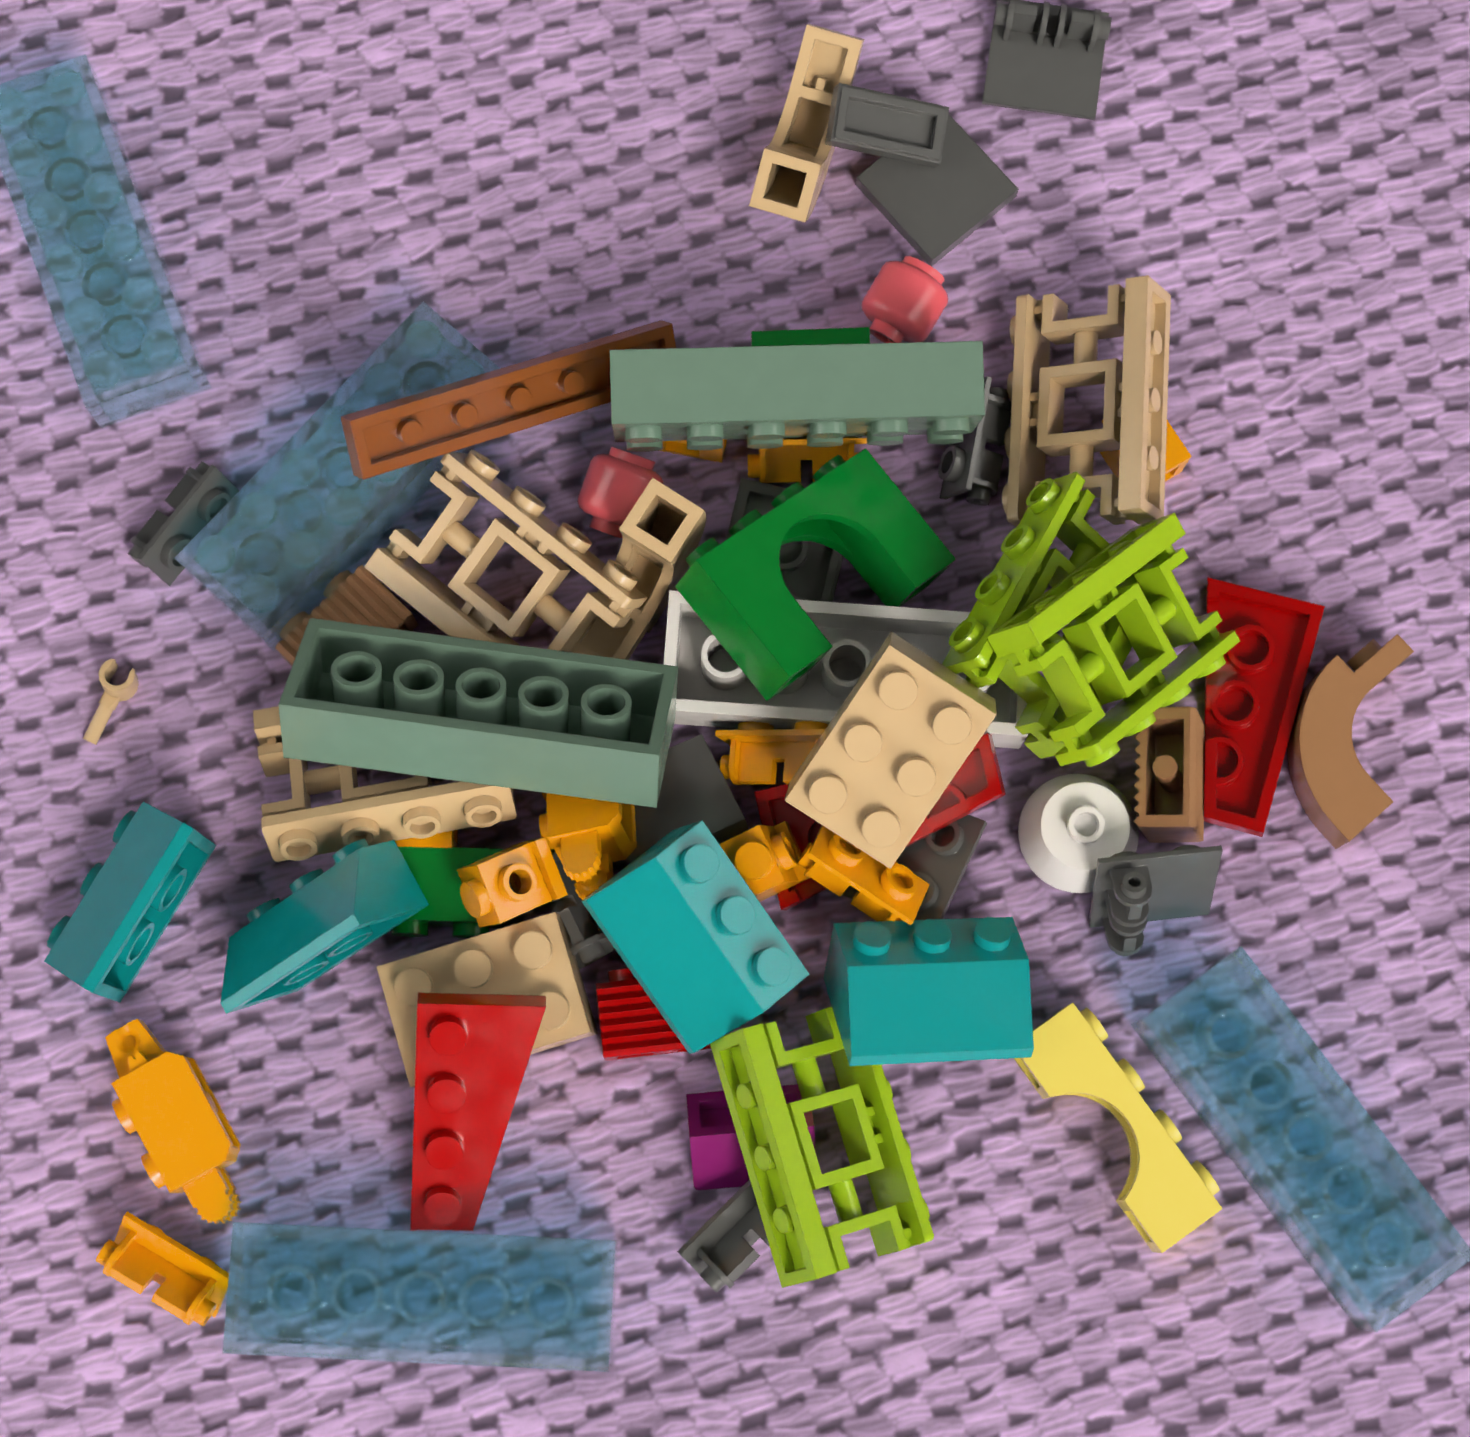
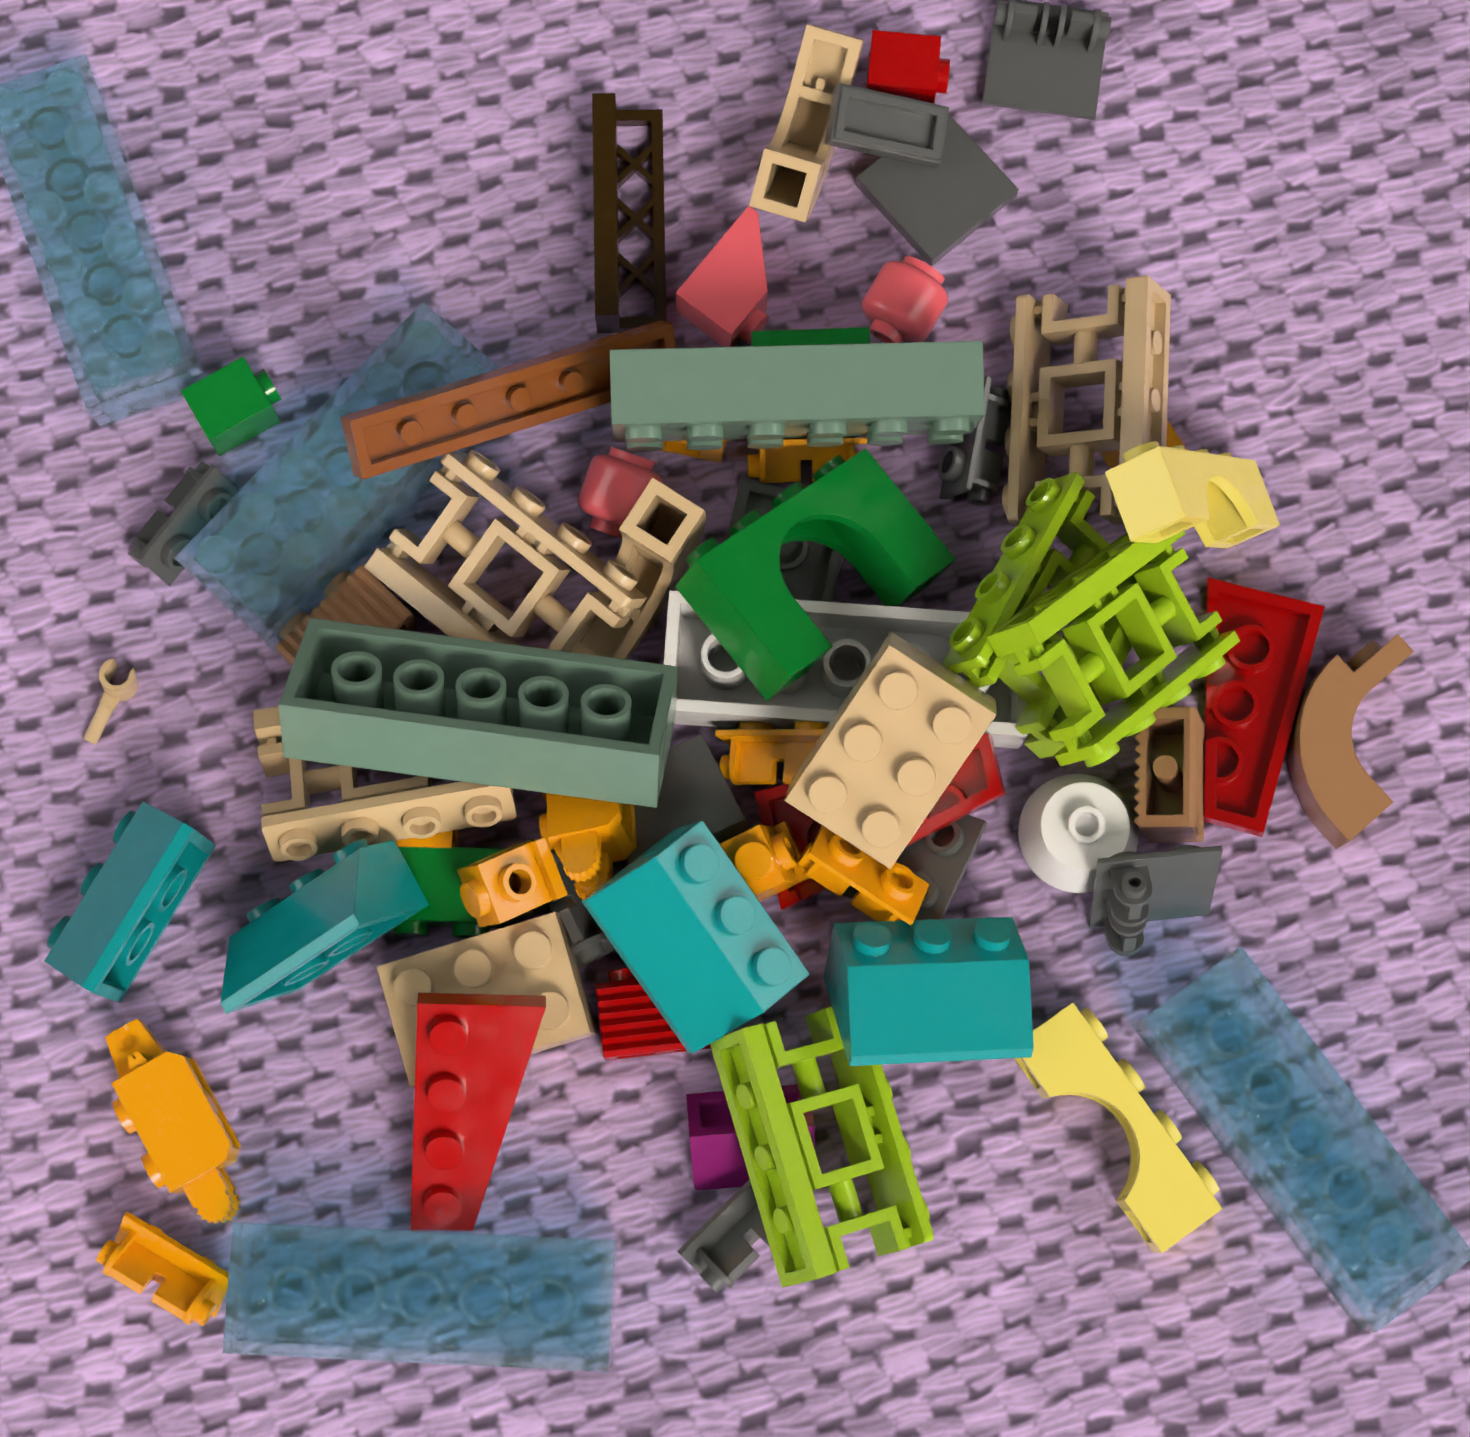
(233, 404): none -> green brick
(607, 208): none -> dark brown fence
(729, 286): none -> coral slope
(907, 65): none -> red brick
(1178, 489): none -> light yellow arch

